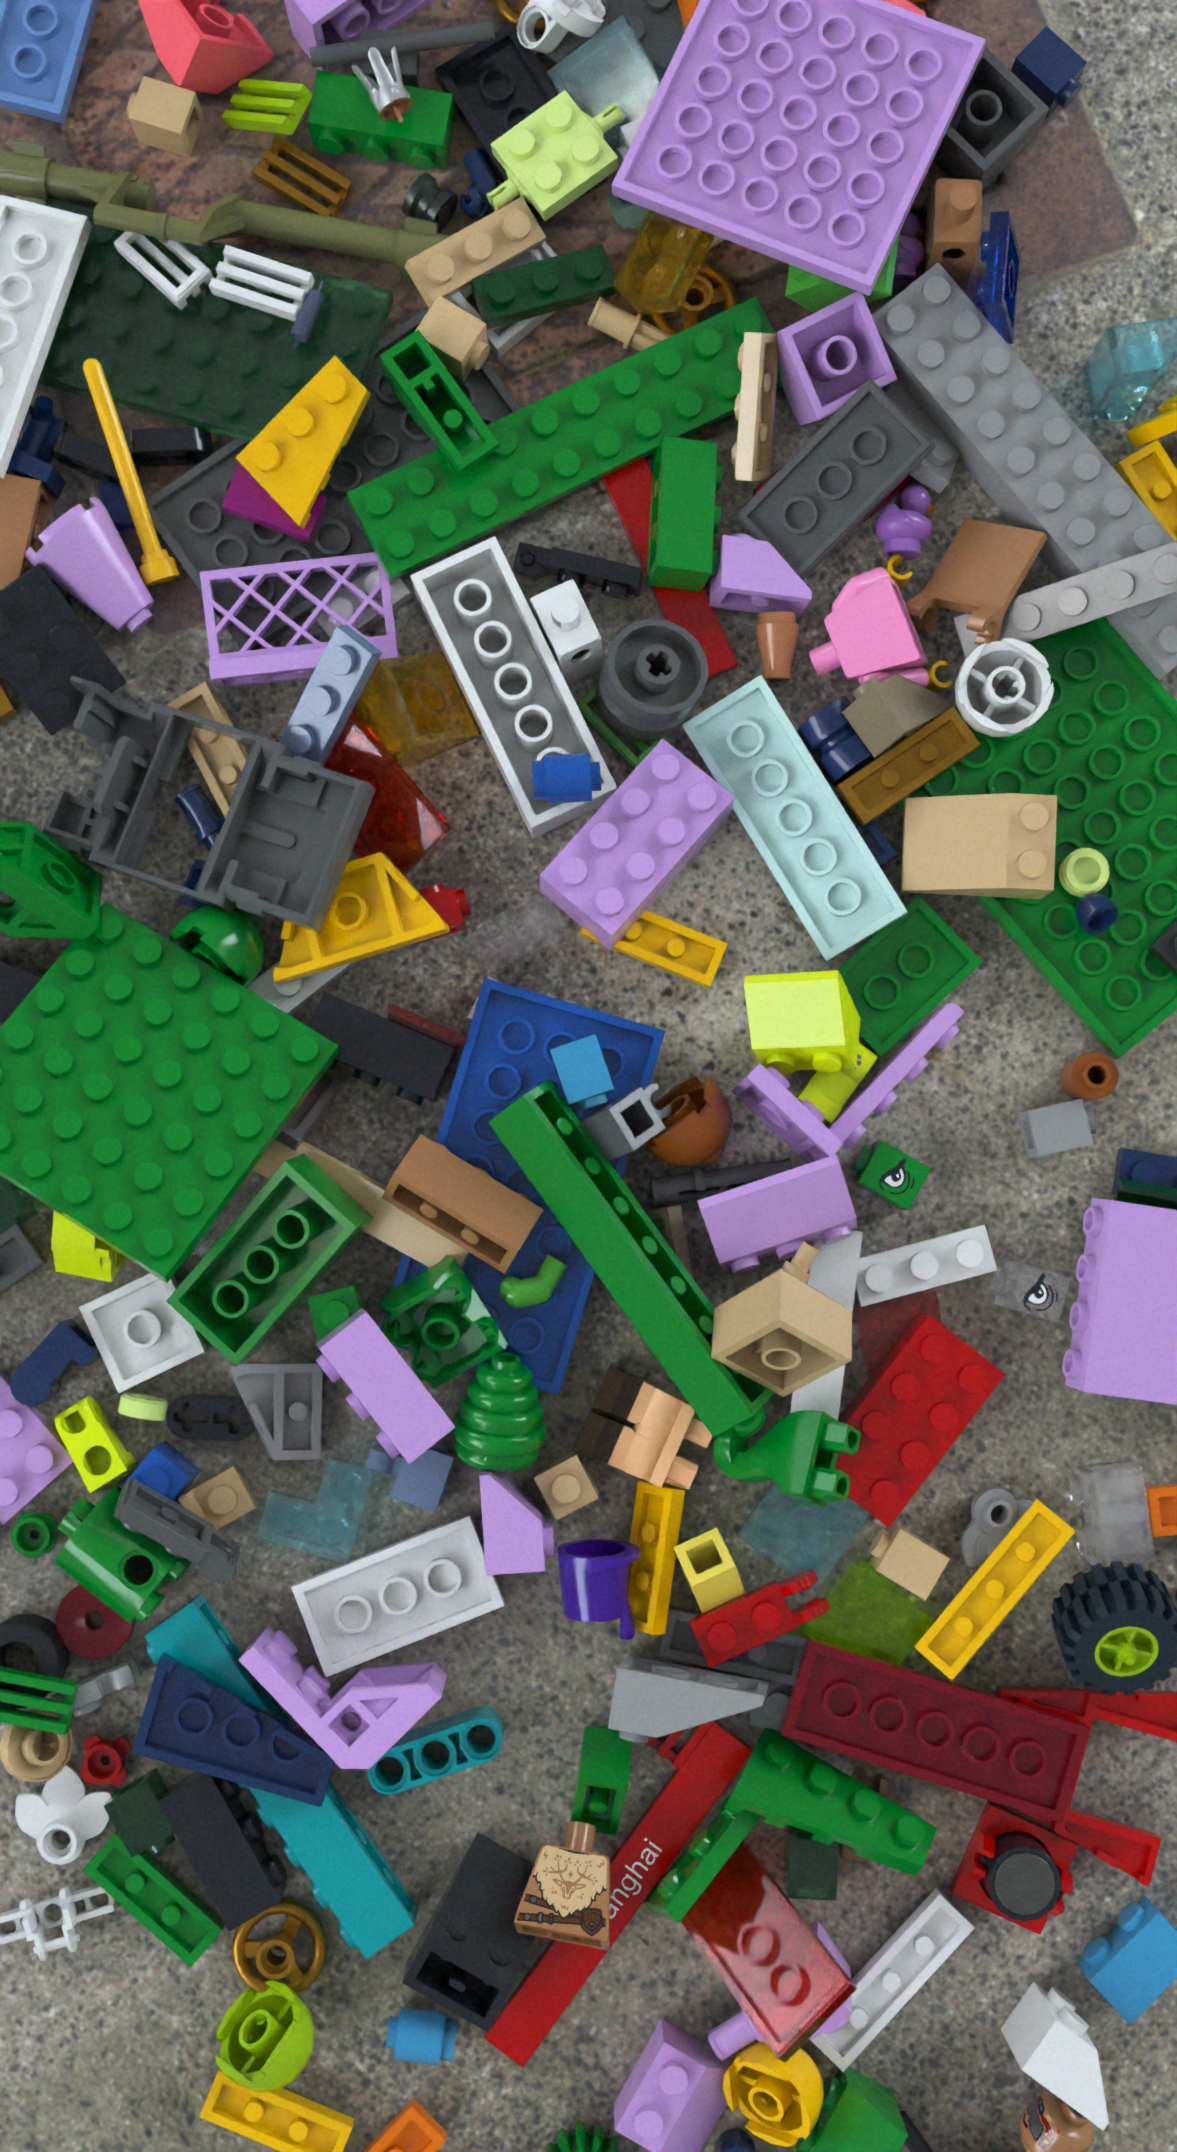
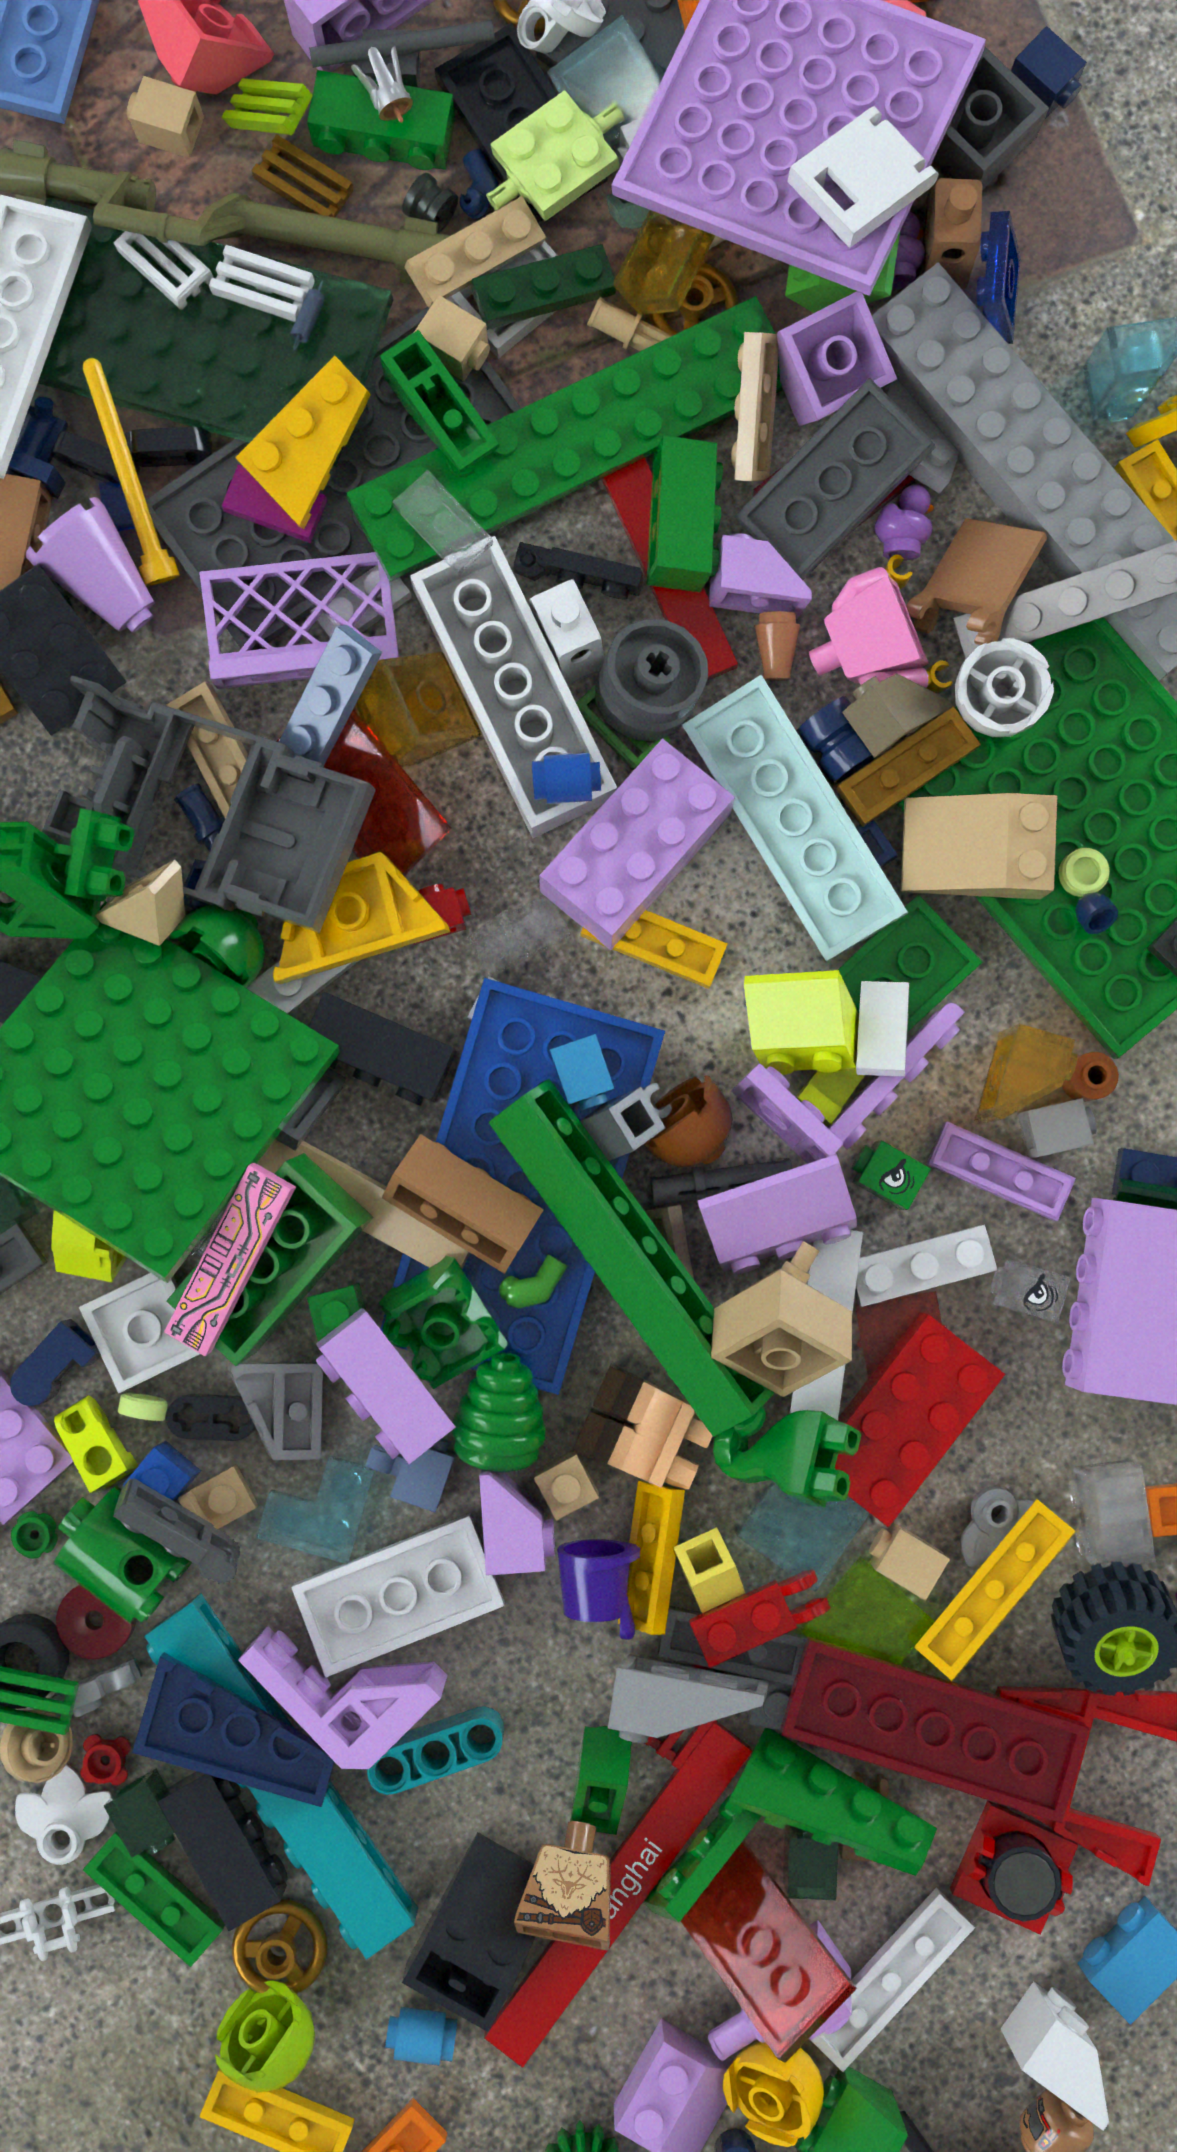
(92, 855): none -> green hips
(149, 905): none -> tan slope
(229, 1259): none -> bright pink tile
(426, 1027): clear red piece -> none
(443, 522): none -> clear plate
(872, 168): none -> white container
(882, 1028): none -> white tile
(1000, 1171): none -> lavender tile
(1024, 1069): none -> clear yellow slope

